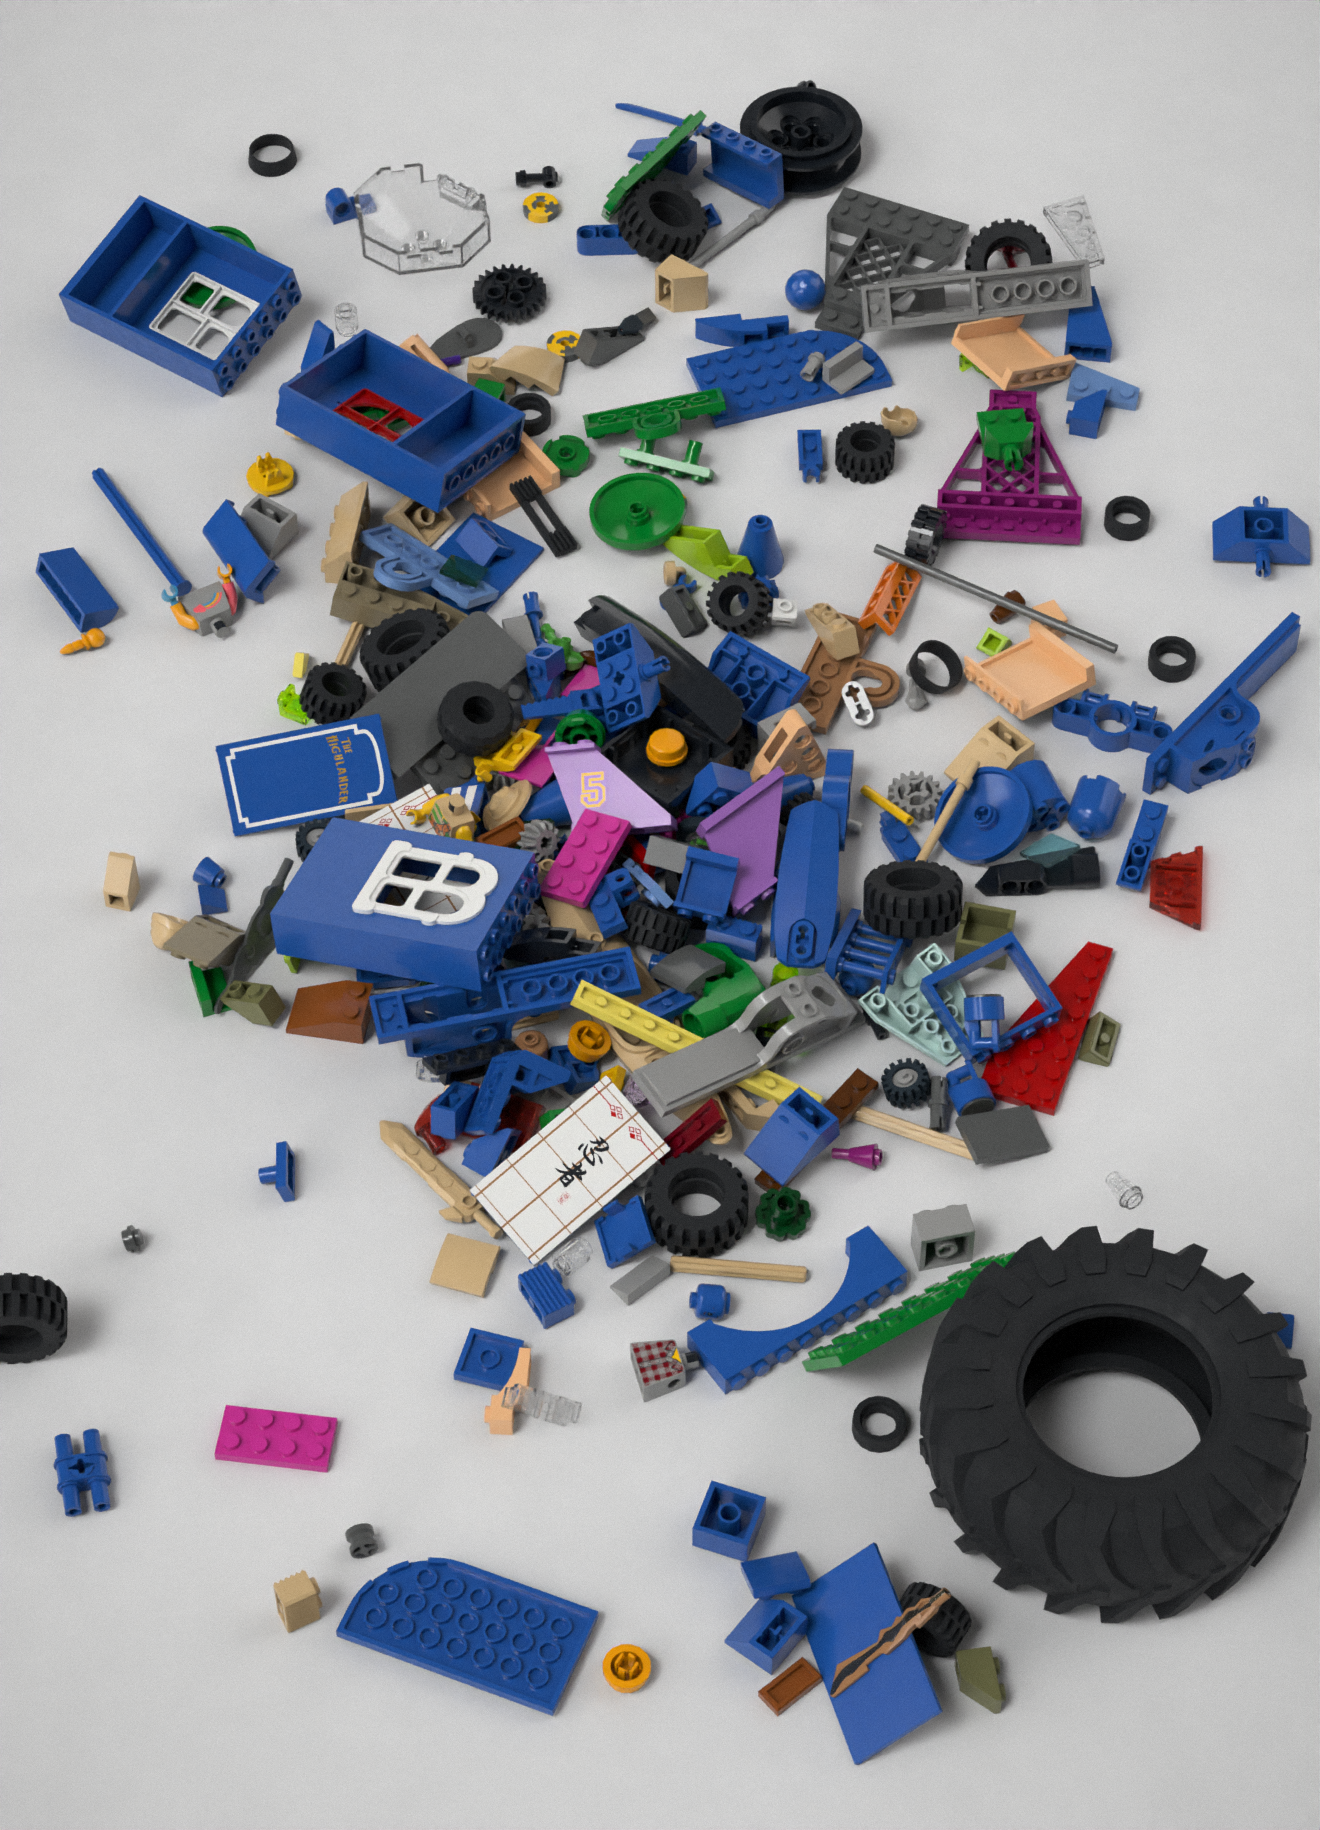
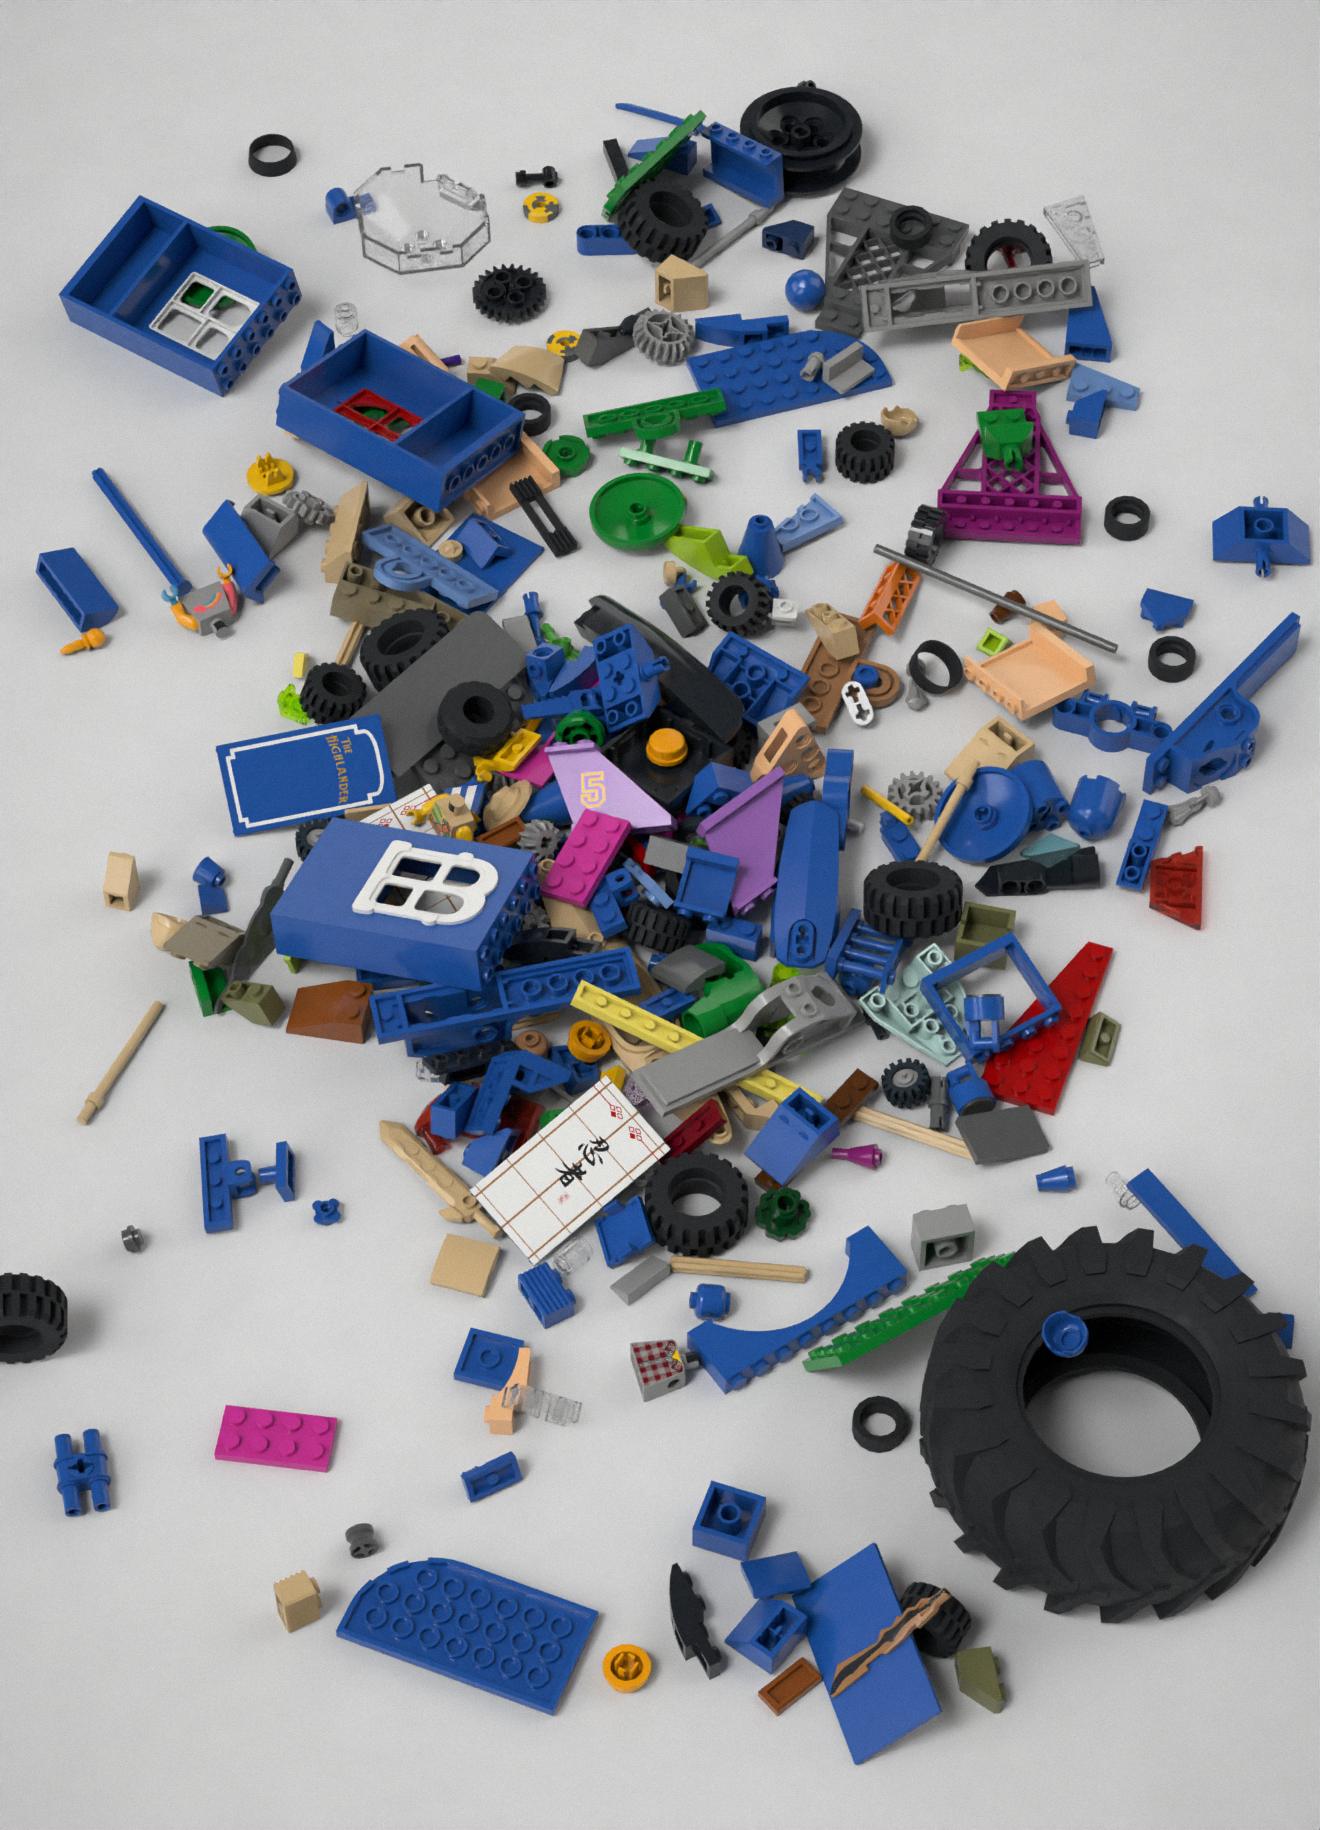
(95, 1098): none -> tan bar
(221, 1182): none -> blue plate
(308, 507): none -> light grey gear
(326, 1218): none -> blue plate
(451, 550): none -> tan tile
(463, 571): piece -> none
(468, 339): dark grey shield -> none
(491, 1476): none -> blue hinge
(576, 674): none -> blue slope
(615, 159): none -> black piece
(663, 336): none -> light grey gear
(688, 1620): none -> black slope
(789, 238): none -> dark blue slope
(807, 523): none -> medium blue wing
(866, 676): none -> blue tile
(911, 242): none -> black tyre
(1057, 1179): none -> blue cone
(1065, 1334): none -> blue hair
(1165, 609): none -> blue slope
(1179, 812): none -> light grey piece
(1181, 1224): none -> blue tile

